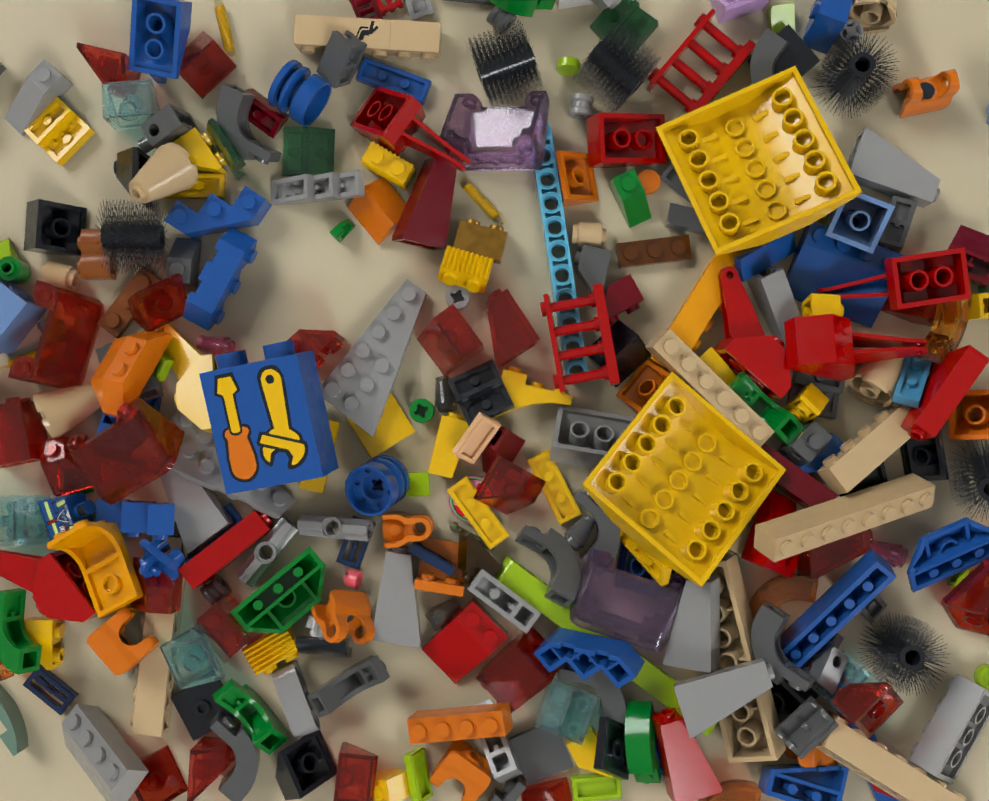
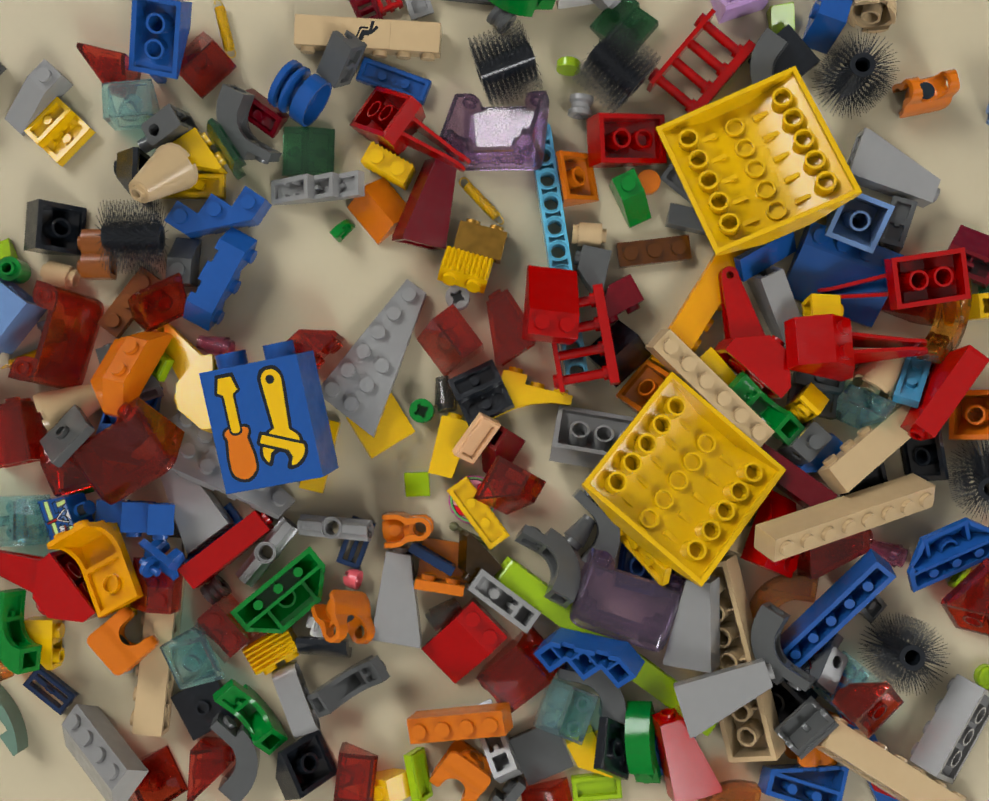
(67, 436): none -> dark grey plate
(377, 485): blue wheel -> none
(551, 305): none -> red slope
(555, 488): yellow tile -> none
(851, 26): light grey wheel -> none
(861, 407): none -> clear light blue slope

